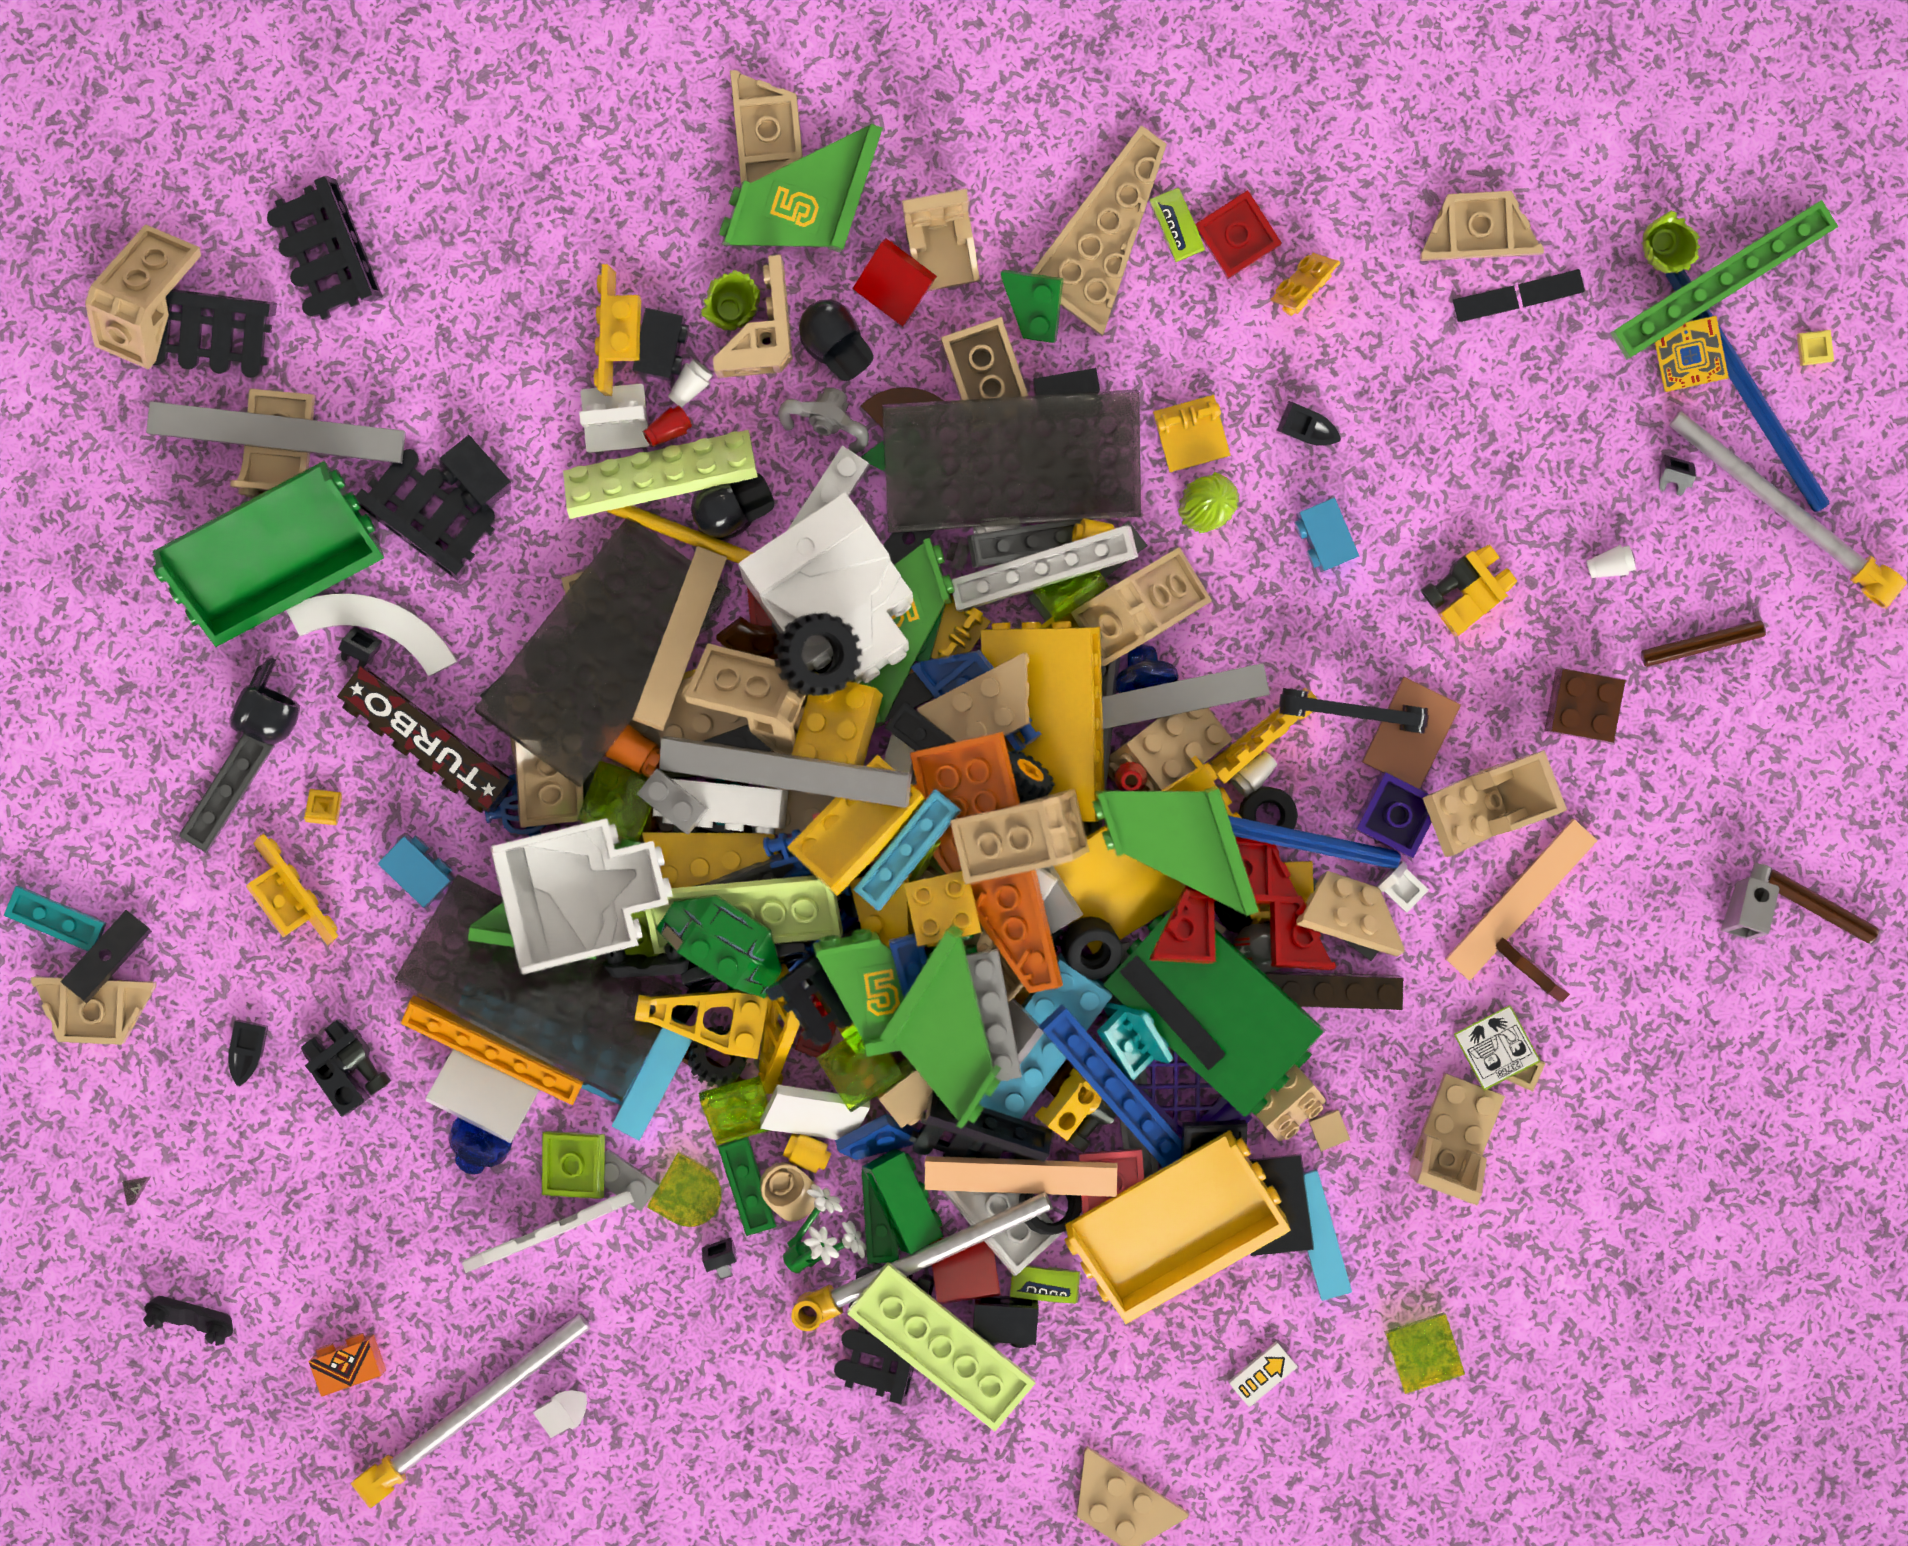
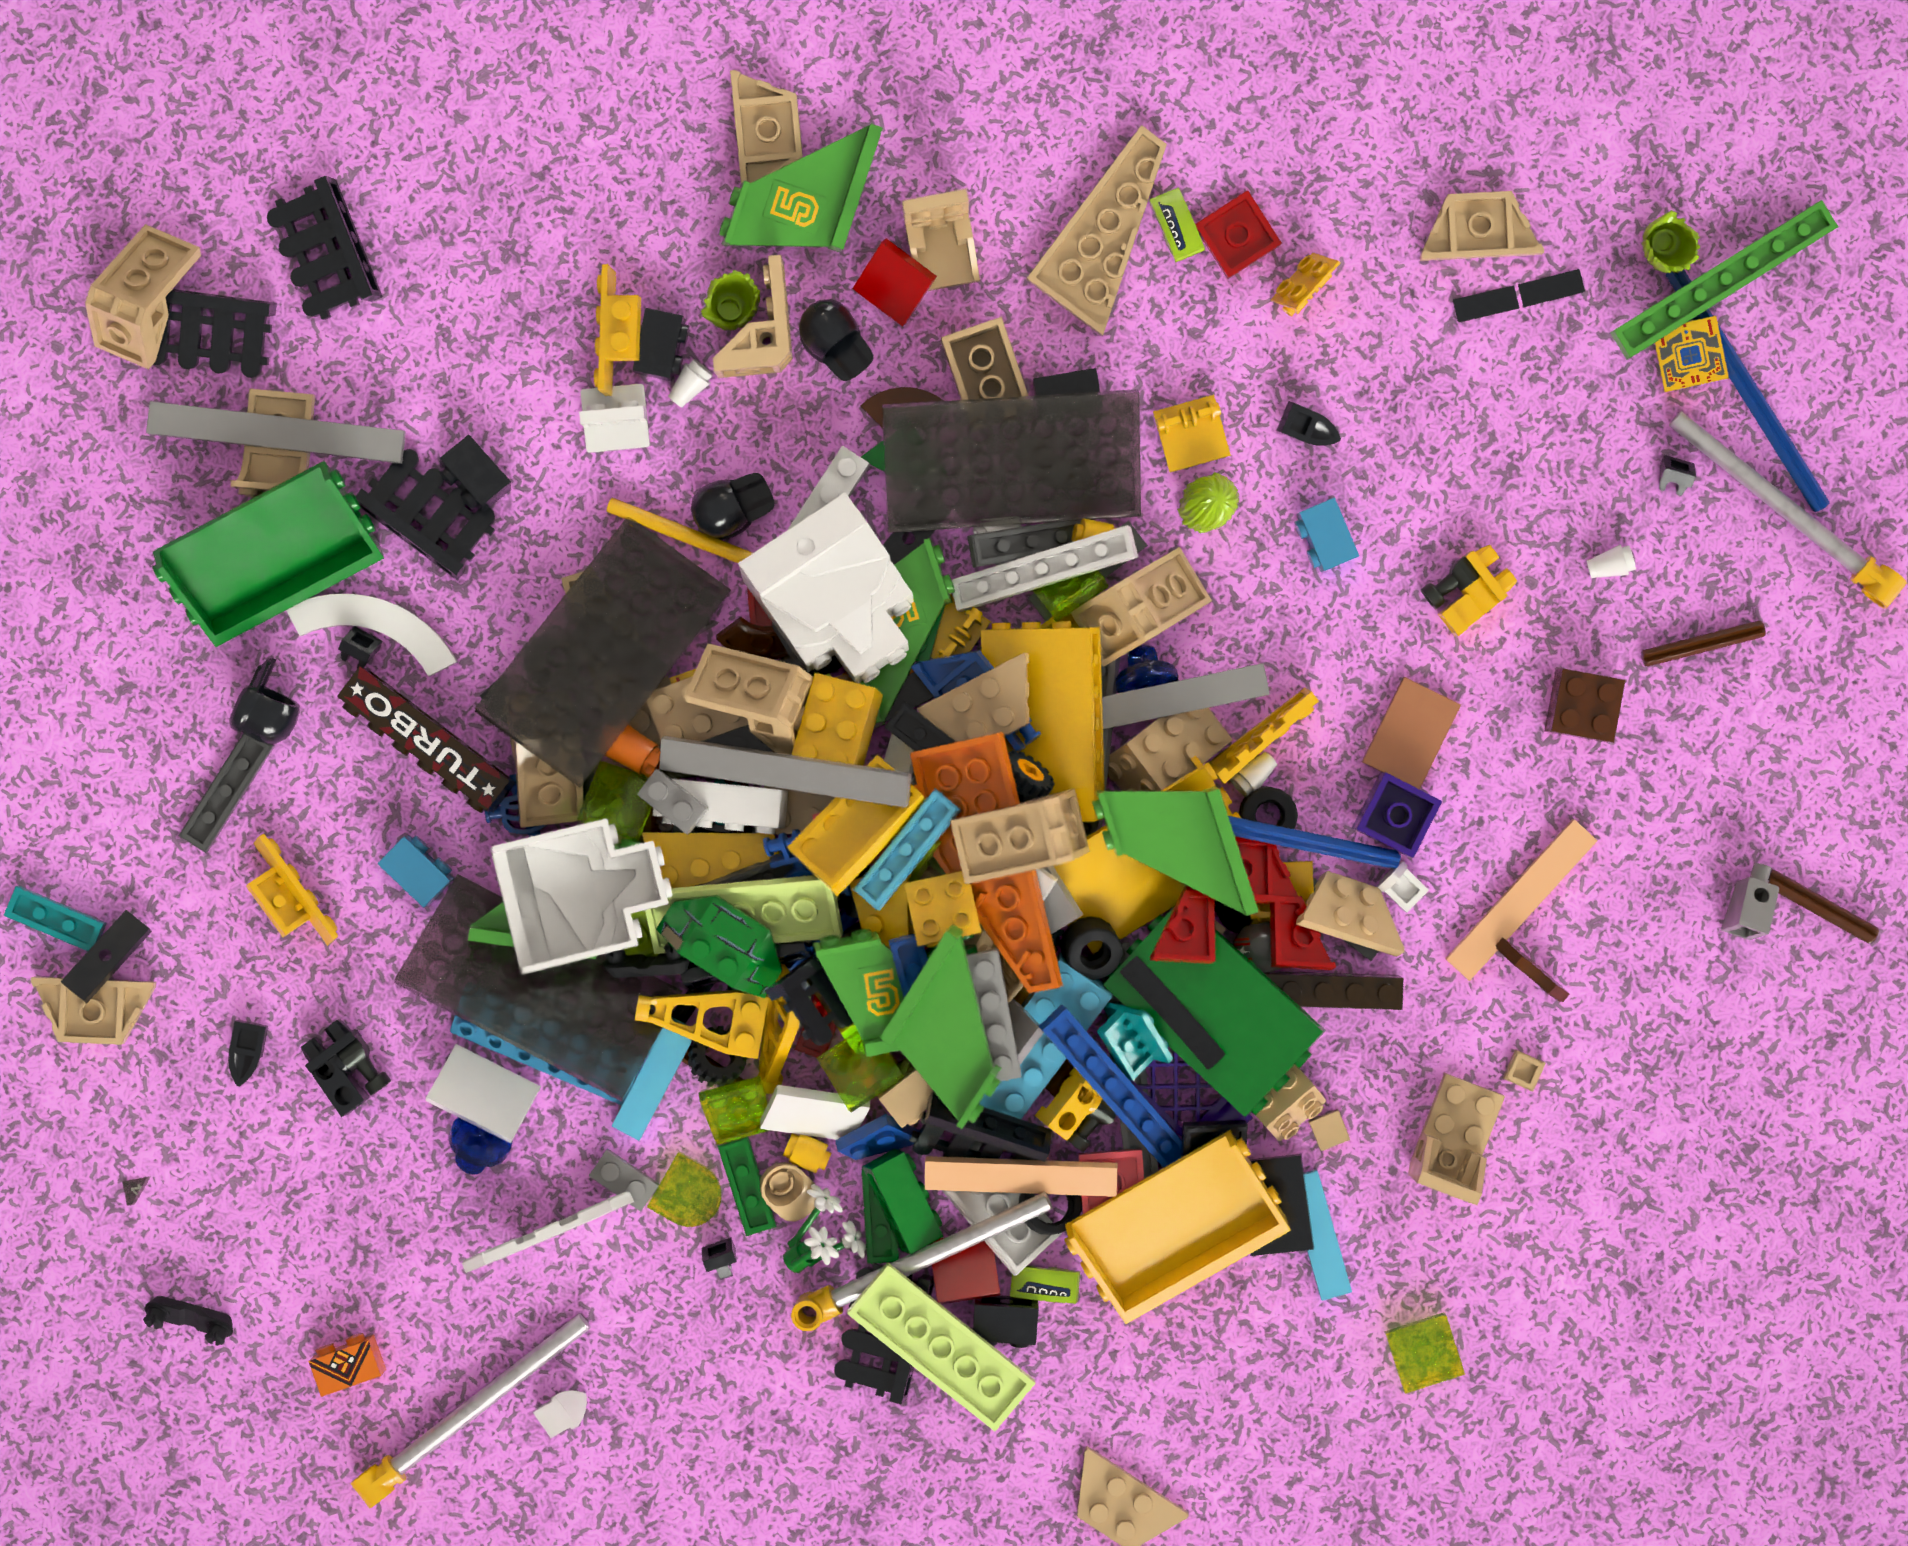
(323, 807): yellow tile -> none
(489, 1049): light orange tile -> none
(573, 1164): lime tile -> none
(659, 474): yellowish green plate -> none
(667, 426): red cone -> none
(679, 638): tan tile -> none
(826, 416): light grey piece -> none
(844, 654): black tyre -> none
(957, 553): clear smoke plate -> none
(1034, 303): green wing -> none
(1130, 768): red cone -> none
(1262, 1374): white tile -> none
(1297, 703): black piece -> none
(1494, 802): tan bracket -> none
(1497, 1047): white tile -> none
(1815, 347): light yellow tile -> none

